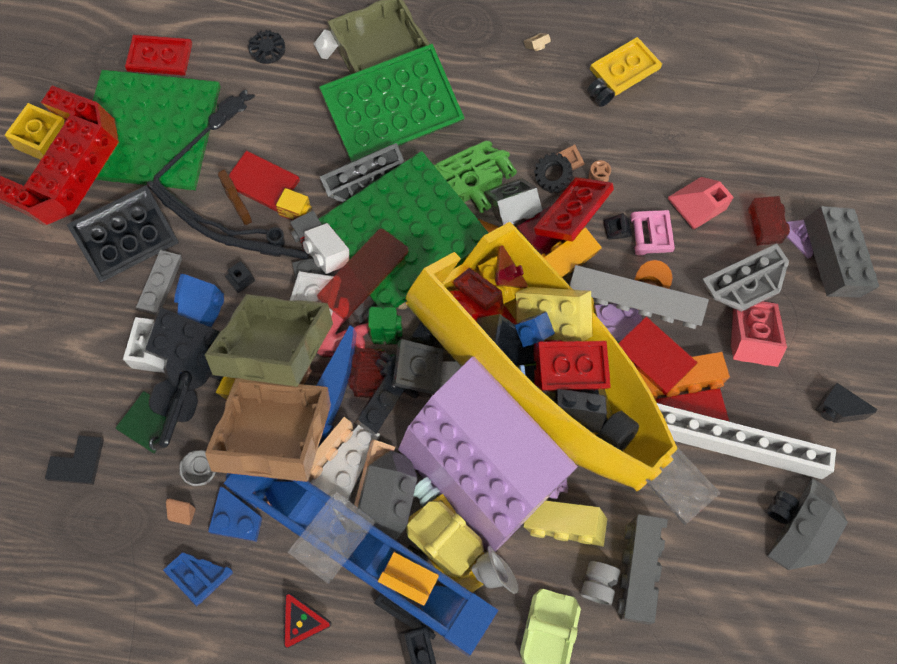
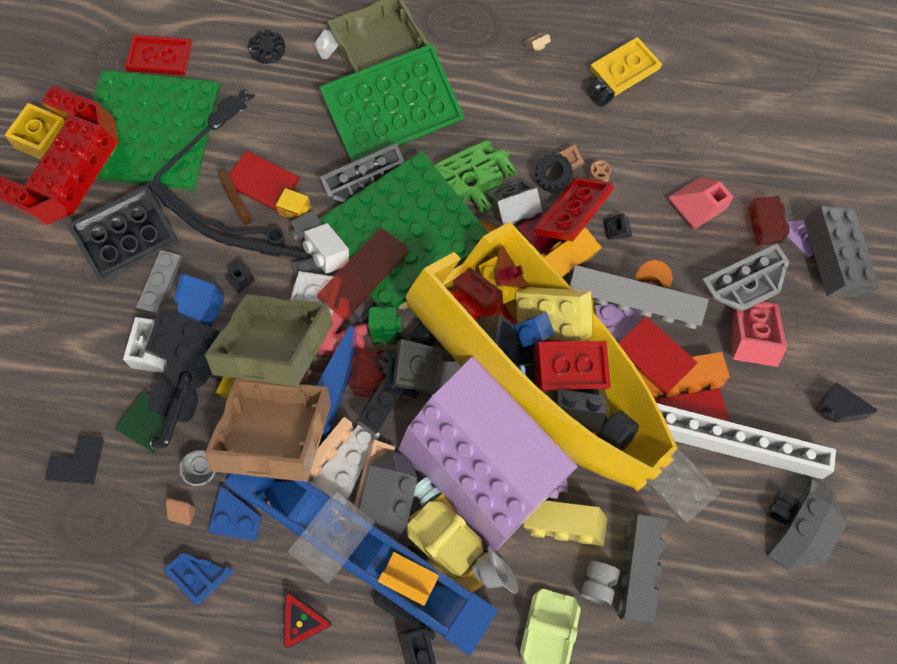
(659, 232): bright pink plate -> none

